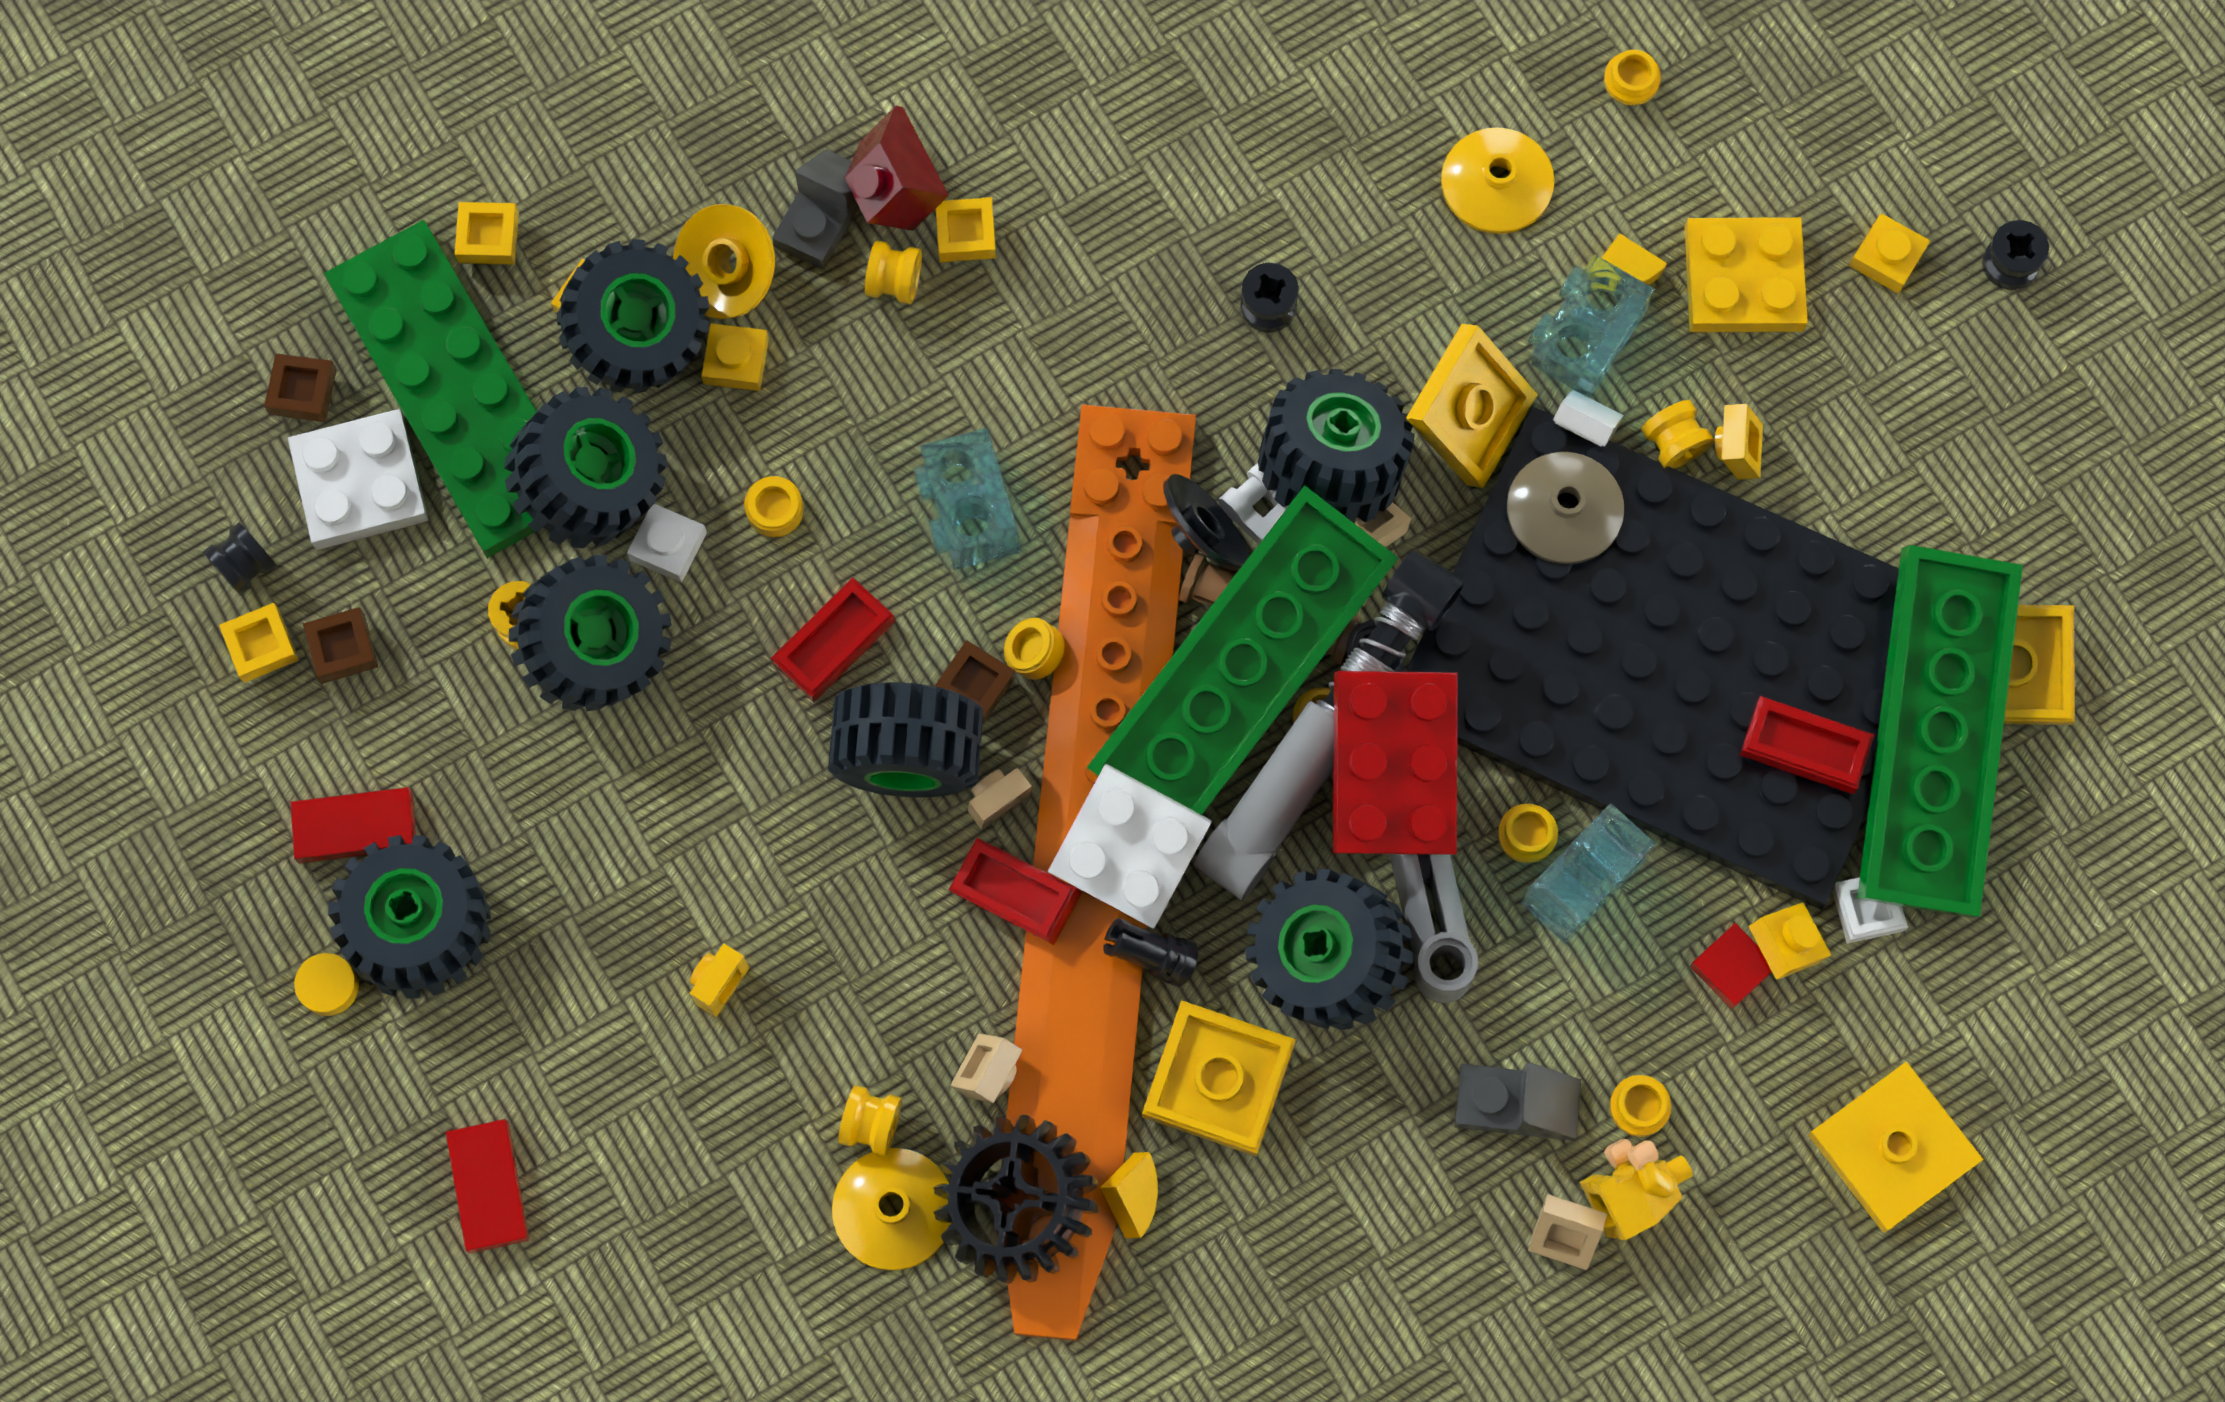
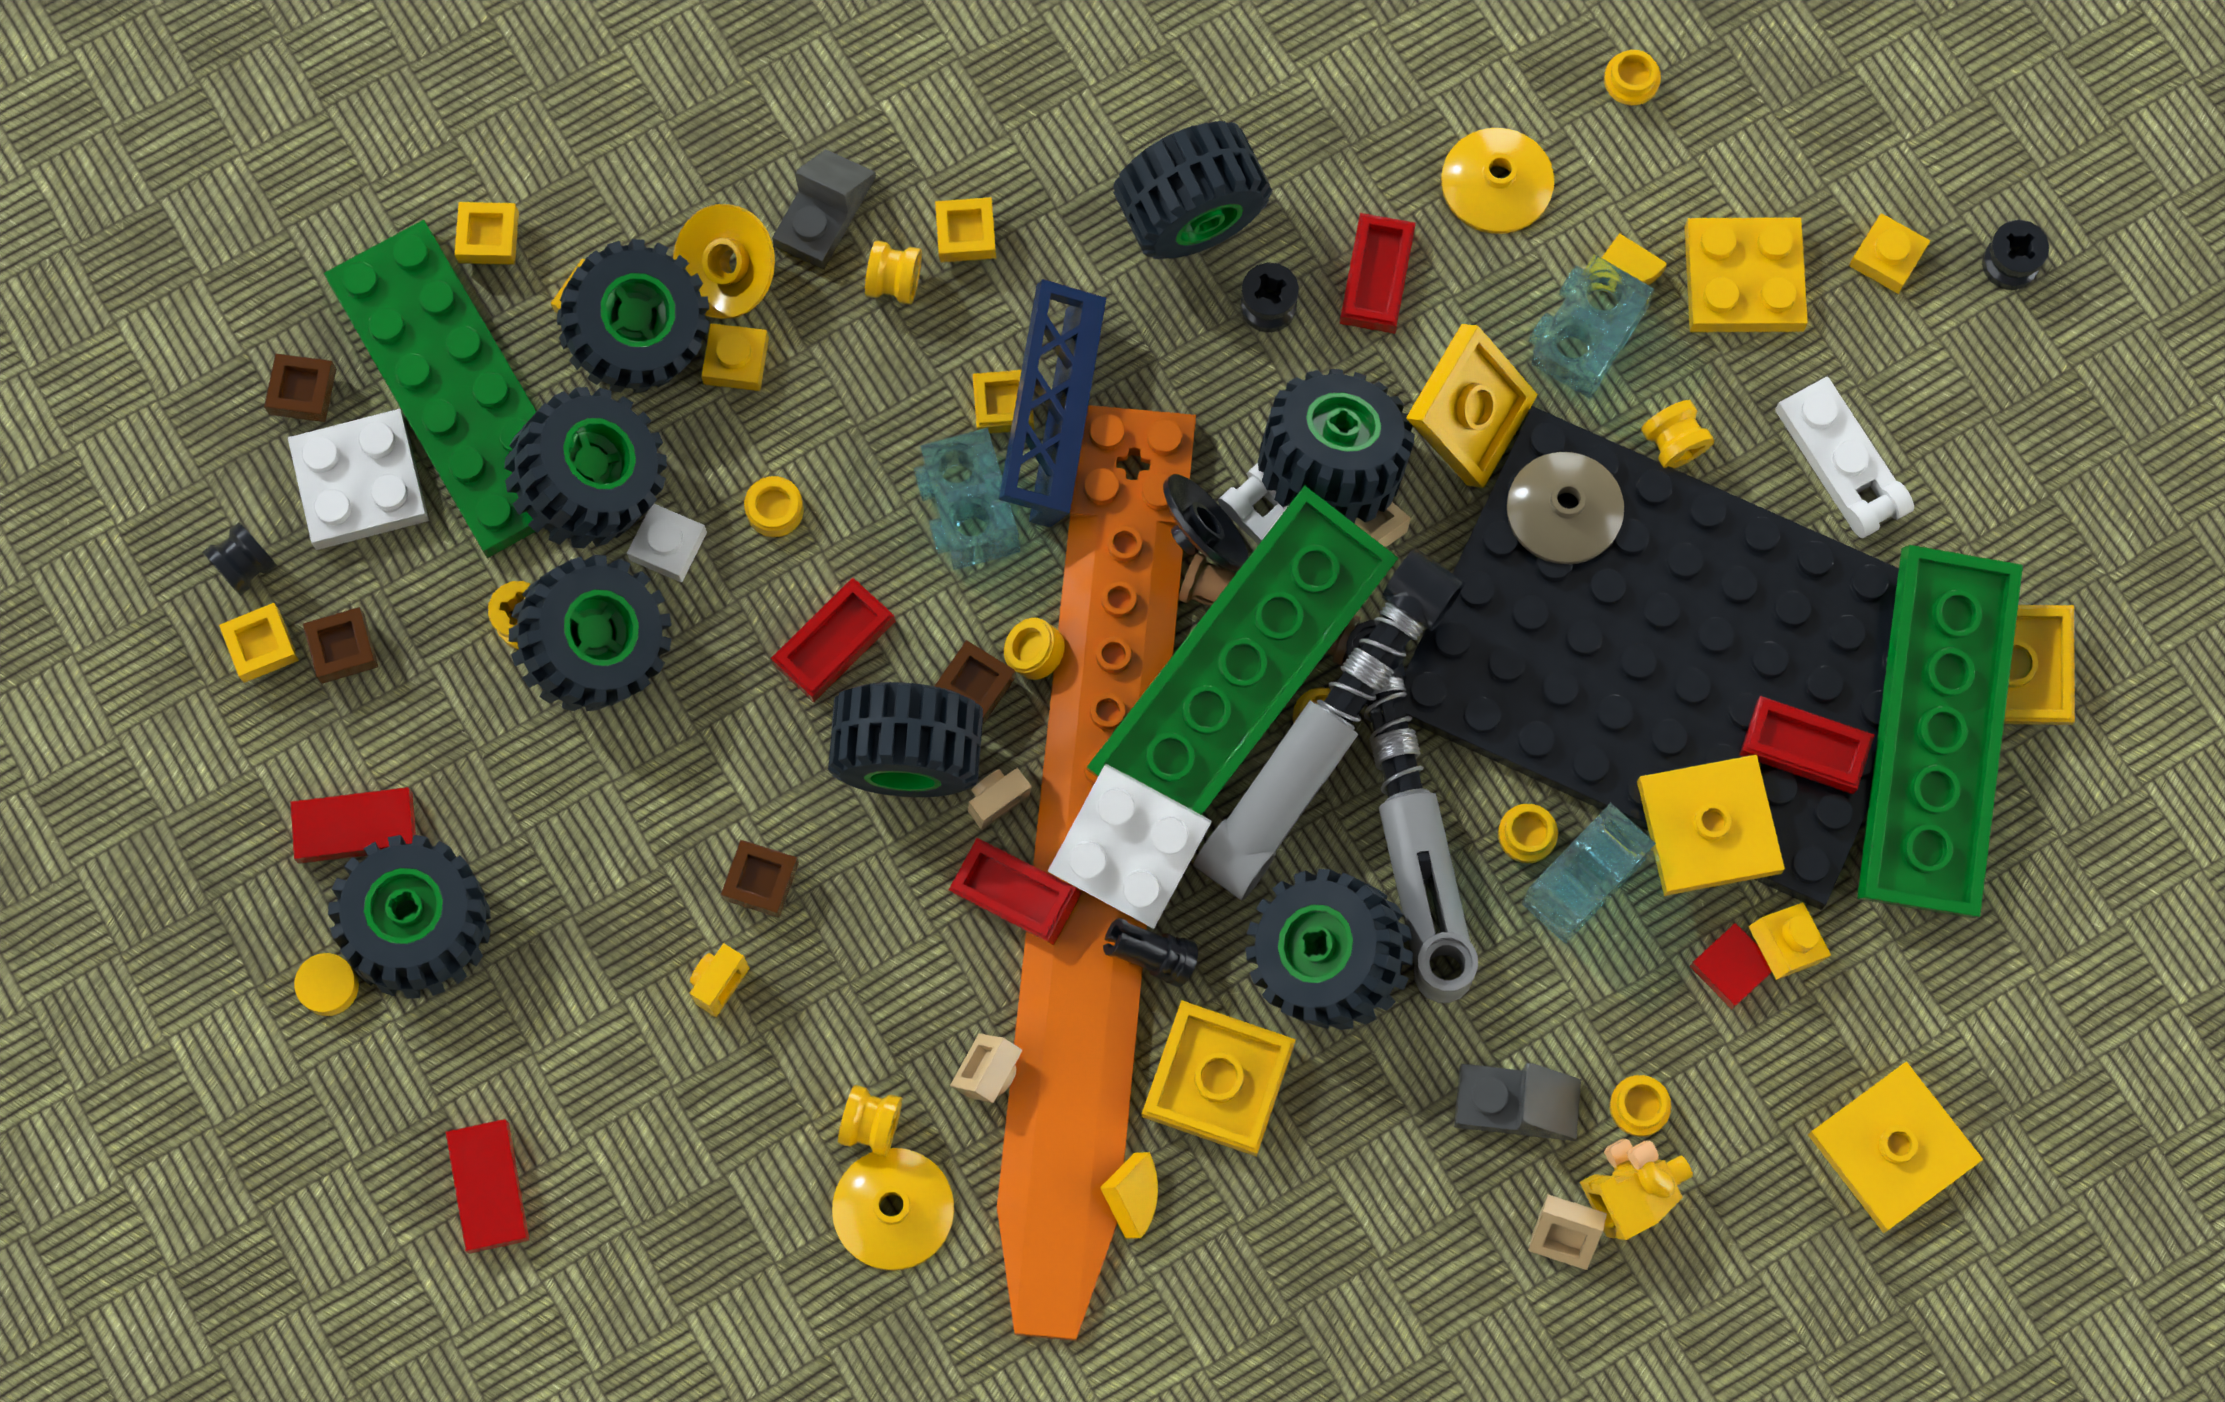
(759, 878): none -> reddish brown plate
(894, 175): dark red slope -> none
(996, 399): none -> yellow tile
(1012, 1224): black gear -> none
(1065, 402): none -> dark blue fence
(1192, 190): none -> black wheel
(1377, 273): none -> red tile
(1395, 763): red plate -> none
(1587, 418): white tile -> none
(1710, 825): none -> yellow plate
(1740, 441): yellow plate -> none
(1843, 457): none -> white plate
(1865, 918): white tile -> none

